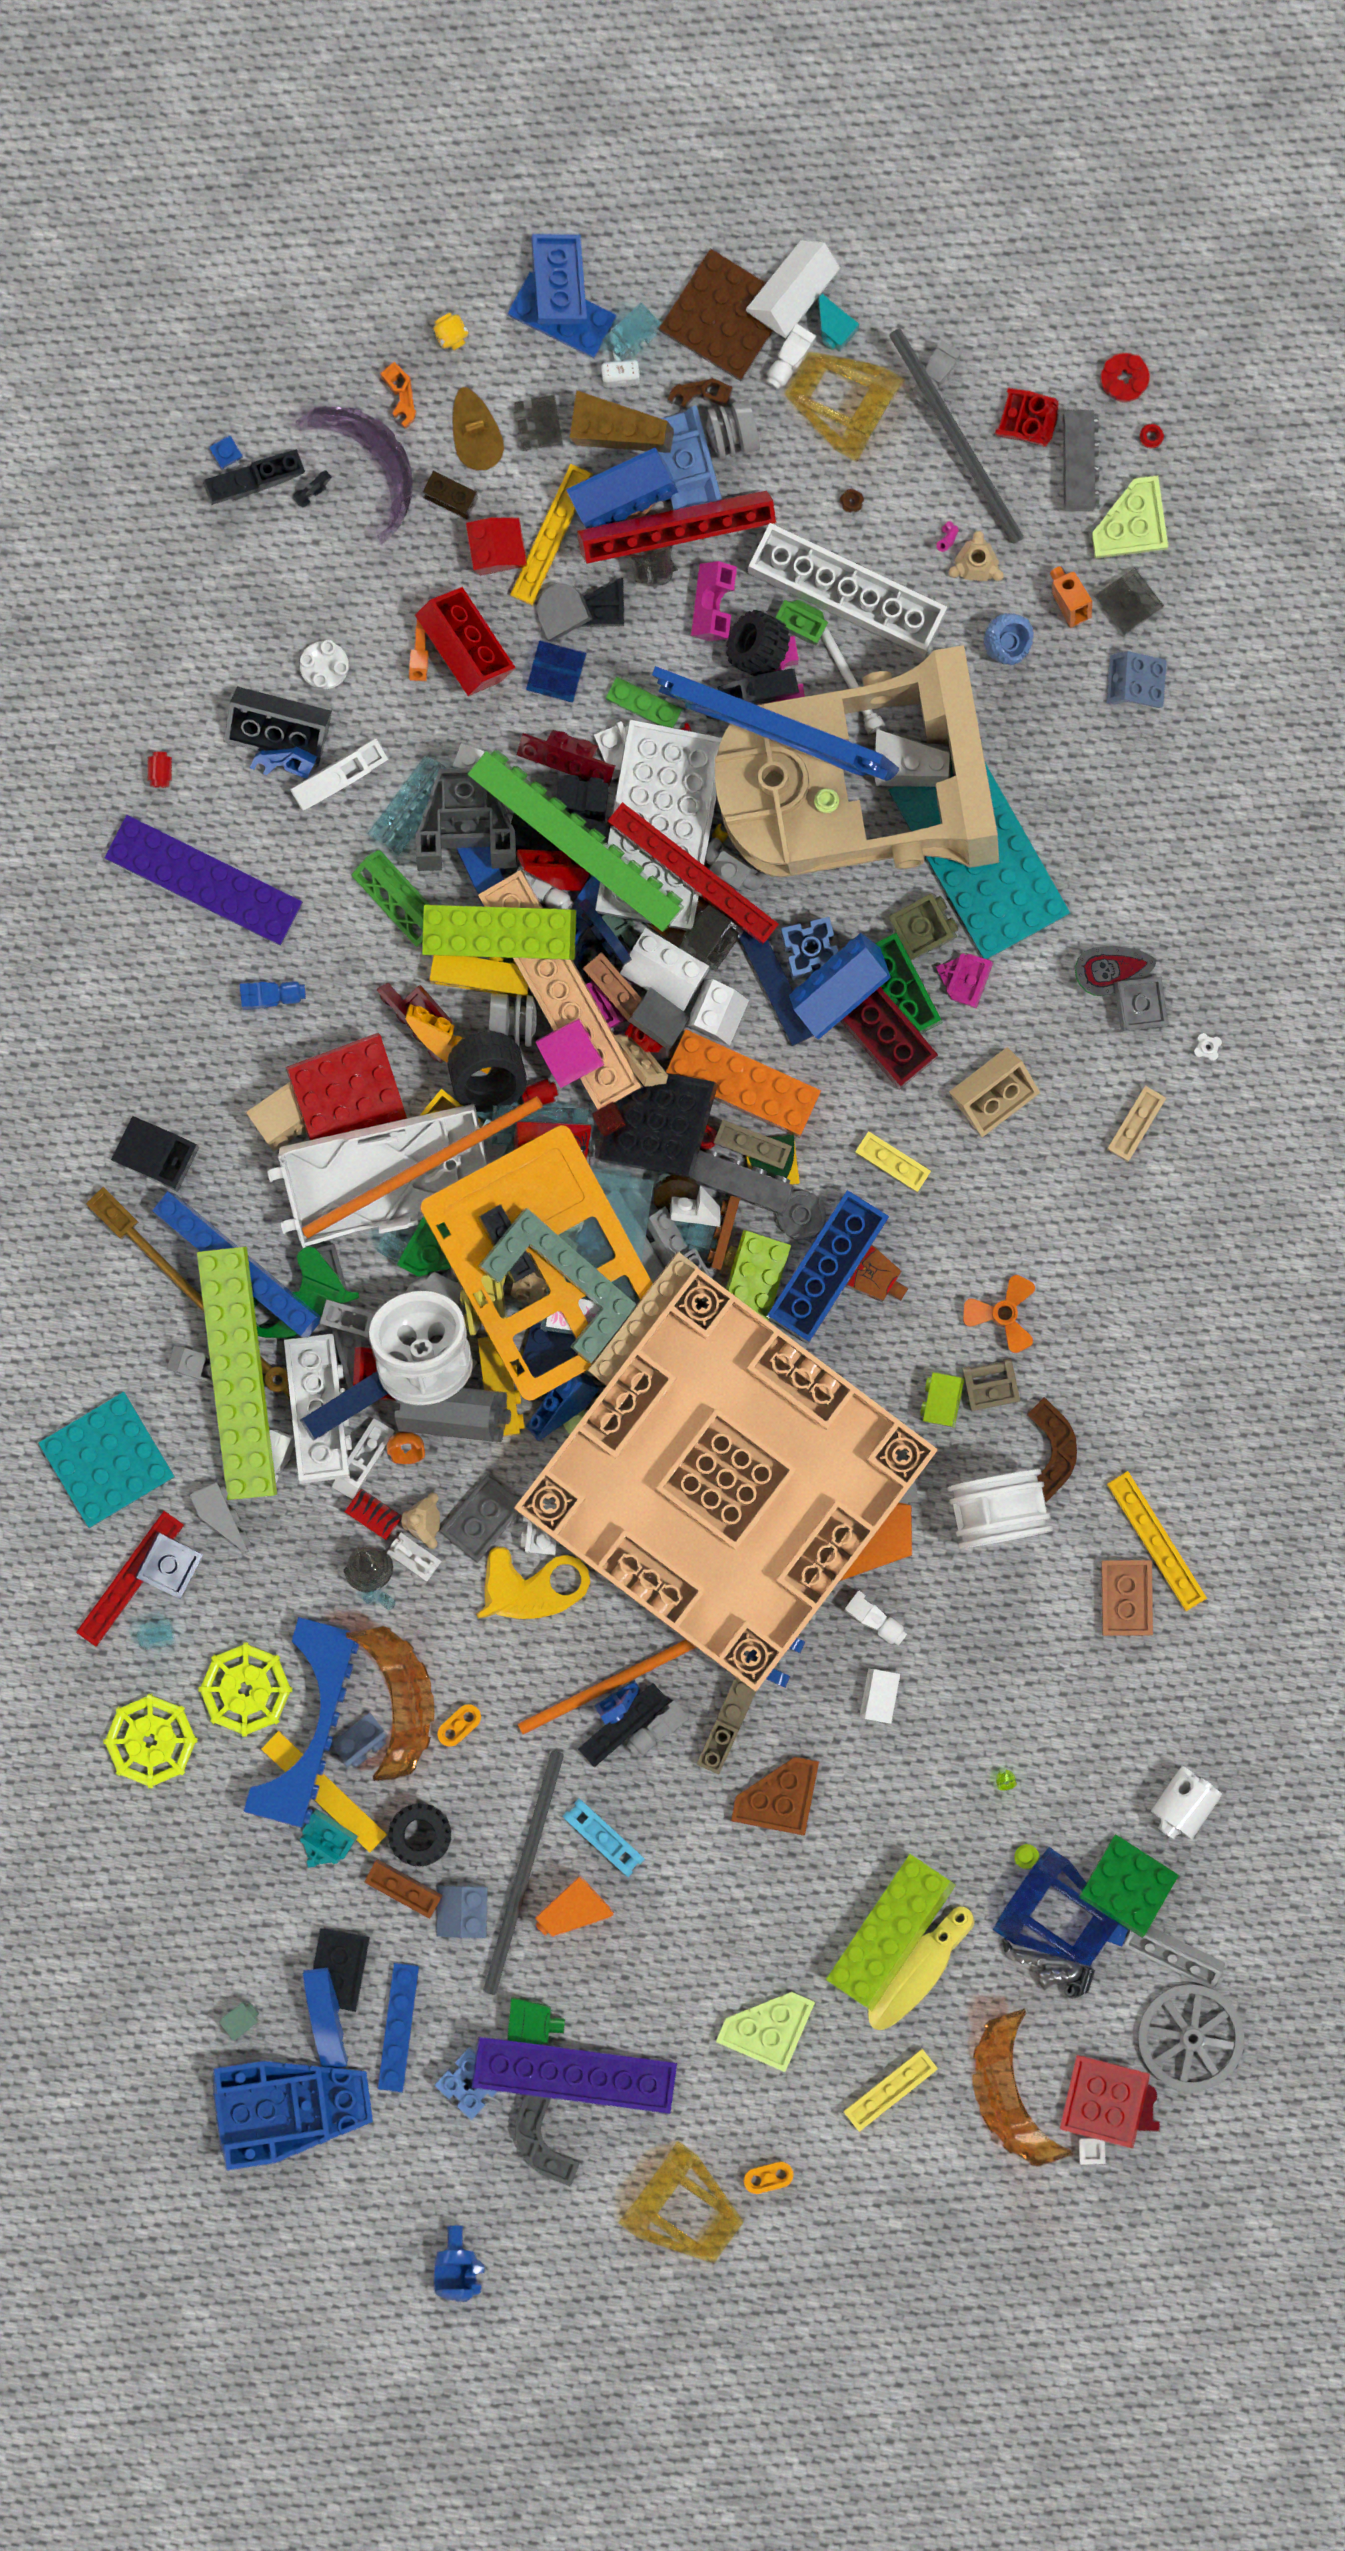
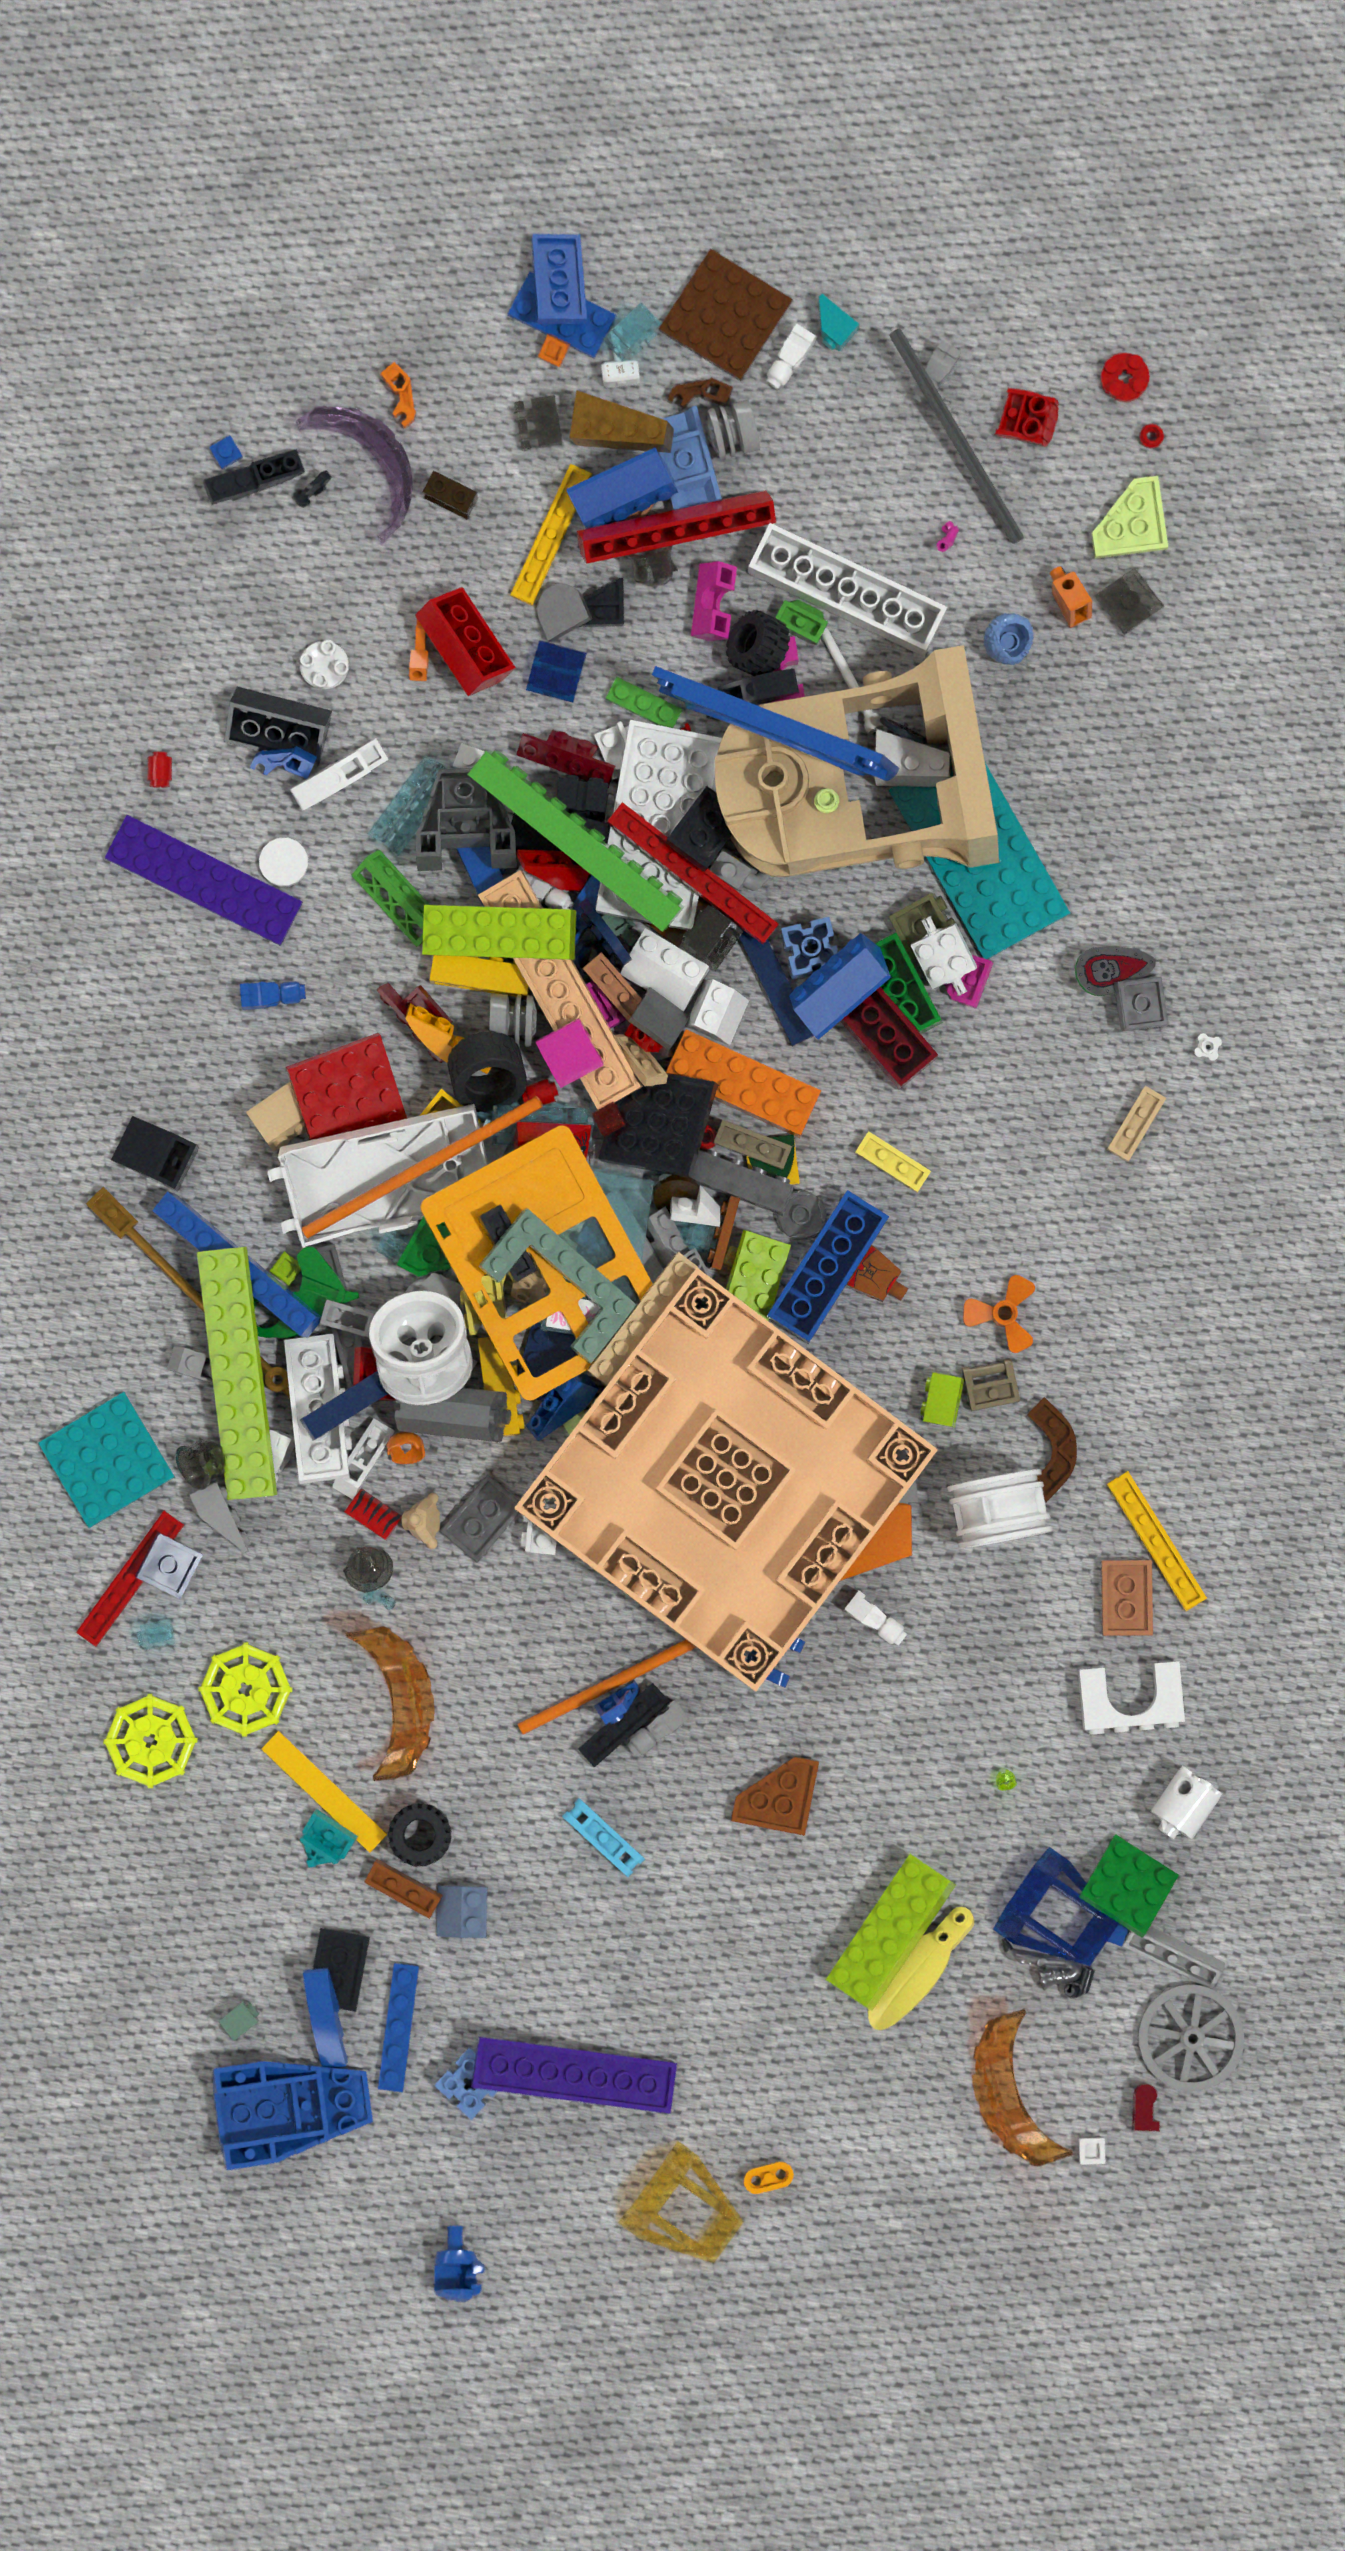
(201, 1463): none -> clear smoke helmet
(283, 862): none -> white tile
(286, 1268): none -> lime tile
(290, 1795): blue arch -> none
(359, 1740): sand blue bracket -> none
(413, 1557): white hinge -> none
(450, 331): yellow head -> none
(459, 1725): light orange plate -> none
(475, 432): pearl gold shield -> none
(496, 545): red slope -> none
(523, 1872): dark grey axle -> none
(532, 1598): yellow animal -> none
(532, 2022): green torso -> none
(533, 2146): dark grey plate -> none
(554, 350): none -> orange tile
(573, 1909): orange slope -> none
(701, 831): none -> black plate
(726, 1727): dark tan slope -> none
(768, 2030): yellowish green plate -> none
(794, 286): white slope -> none
(856, 496): reddish brown plate -> none
(869, 412): clear yellow windscreen -> none
(879, 1696): white hinge -> none
(890, 2090): light yellow plate -> none
(903, 730): none -> black wheel
(943, 955): none -> white plate
(976, 561): tan rock -> none
(995, 1091): tan slope -> none
(1026, 1856): lime plate -> none
(1079, 460): flat silver brick -> none
(1105, 2101): red plate -> none
(1136, 679): sand blue bracket -> none
(1165, 1708): none -> white arch

